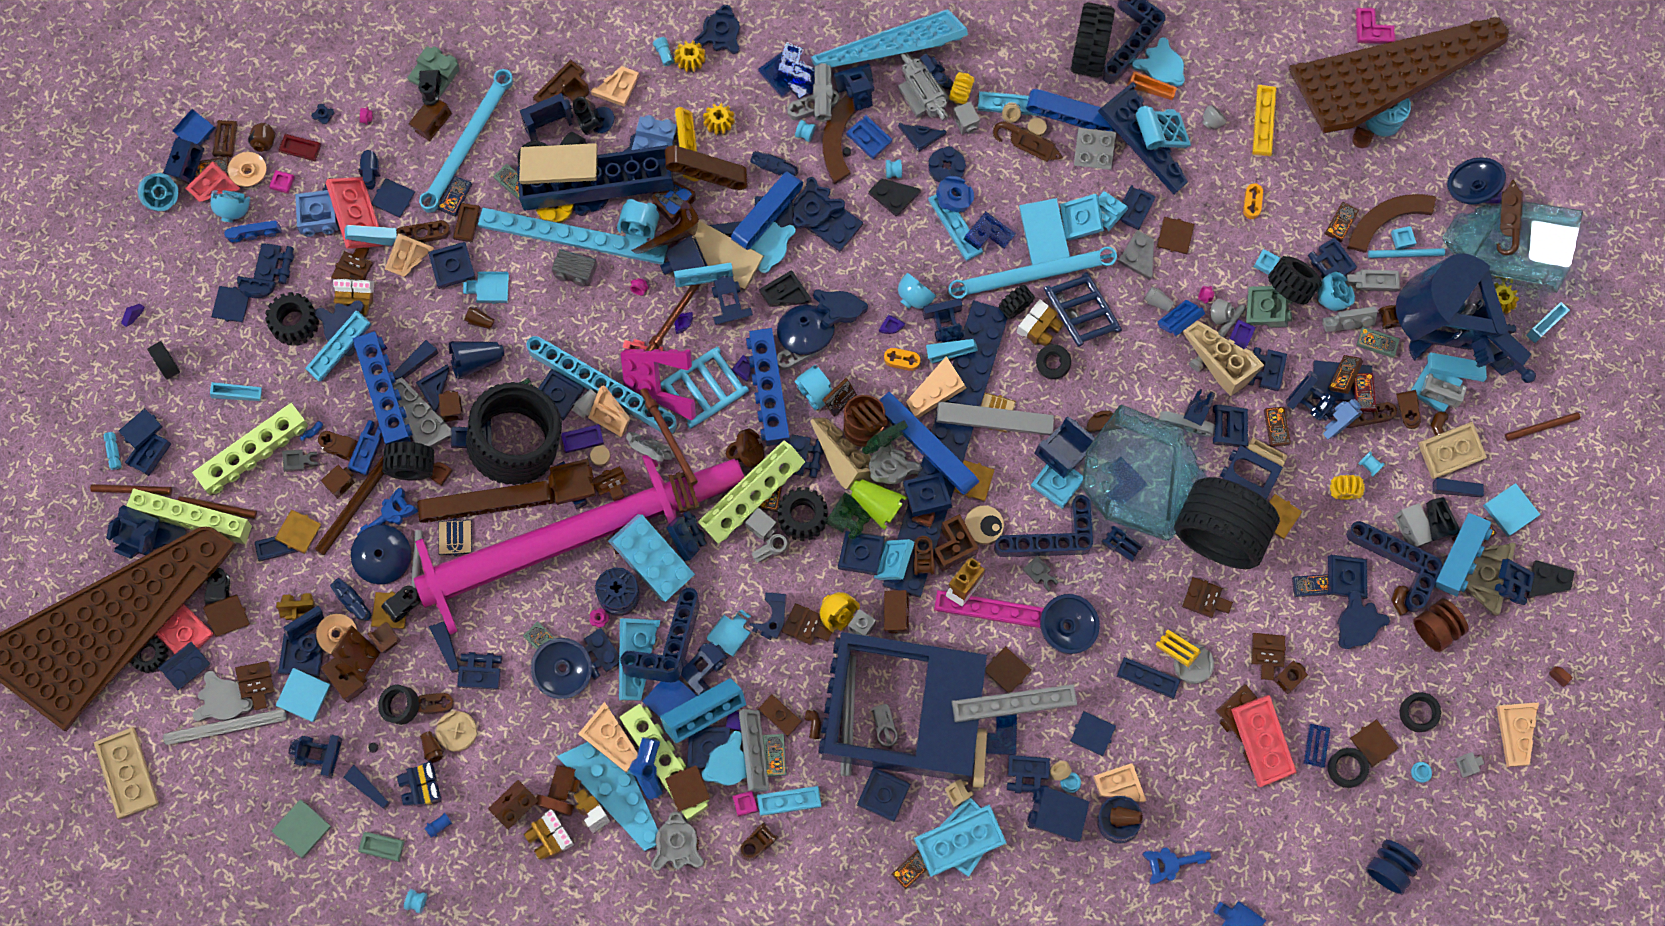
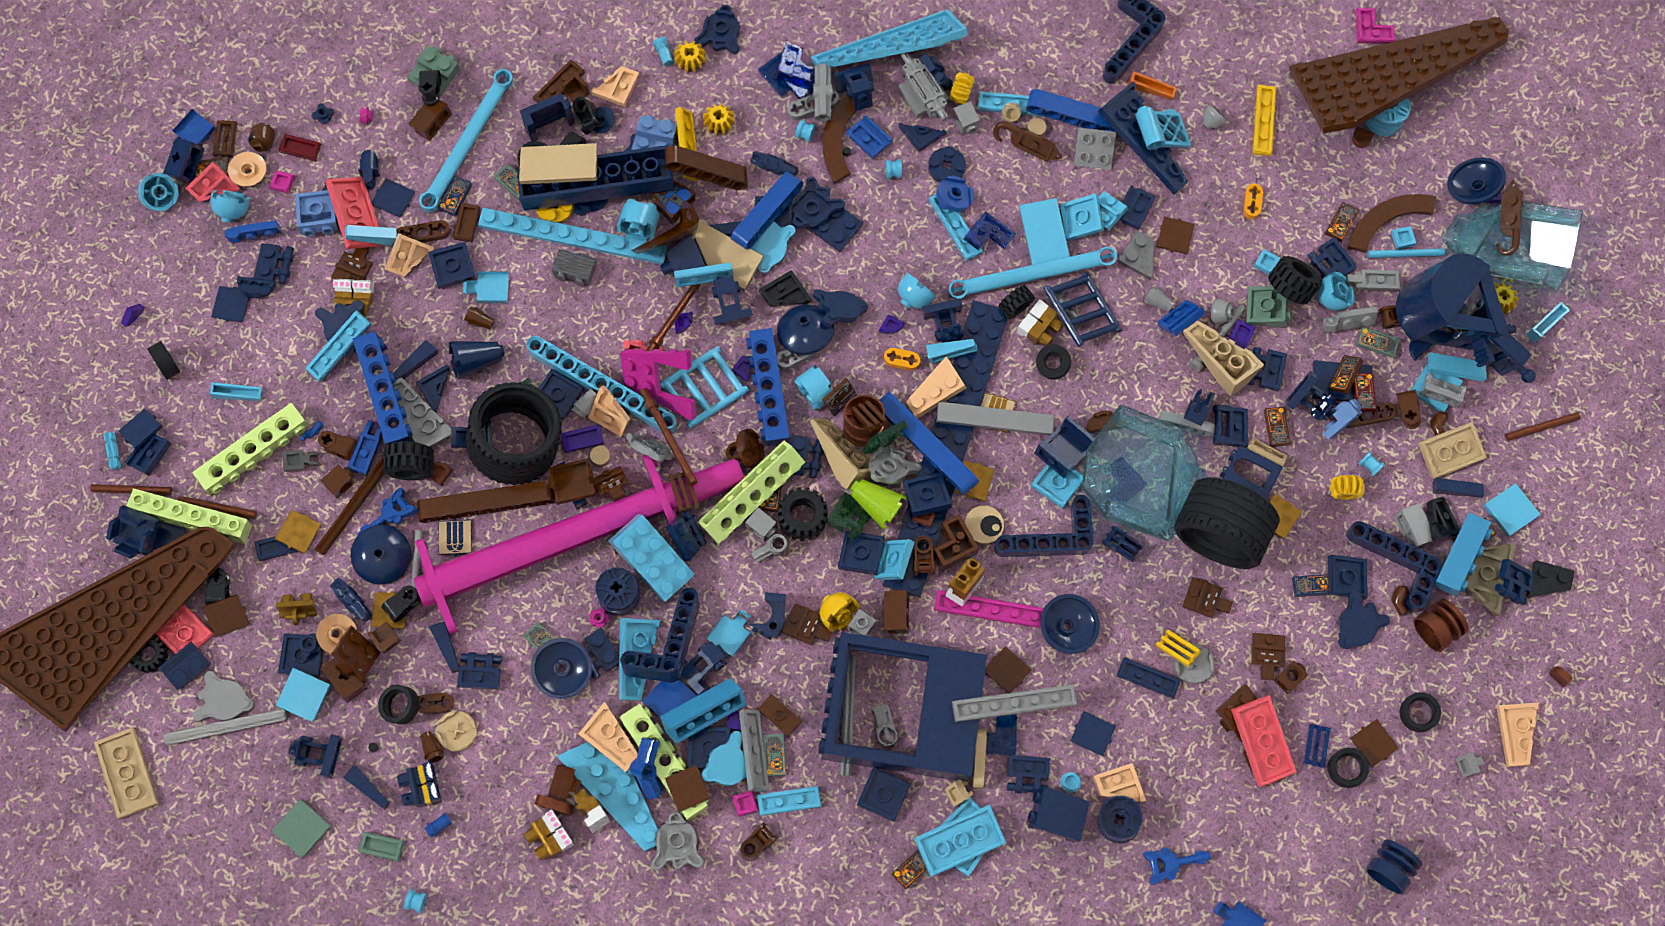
(255, 681): reddish brown piece -> none
(284, 306): black tyre -> none
(303, 624): dark blue tile -> none
(450, 406): reddish brown brick -> none
(513, 804): reddish brown brick -> none
(639, 286): dark pink plate -> none
(815, 723): reddish brown arm -> none
(893, 195): black wing -> none
(1038, 571): dark grey plate -> none
(1060, 770): tan tile -> none
(1092, 39): black tyre -> none
(1122, 816): reddish brown cone -> none
(1162, 64): medium azure tile -> none
(1206, 294): dark pink plate -> none
(1421, 772): medium azure plate -> none

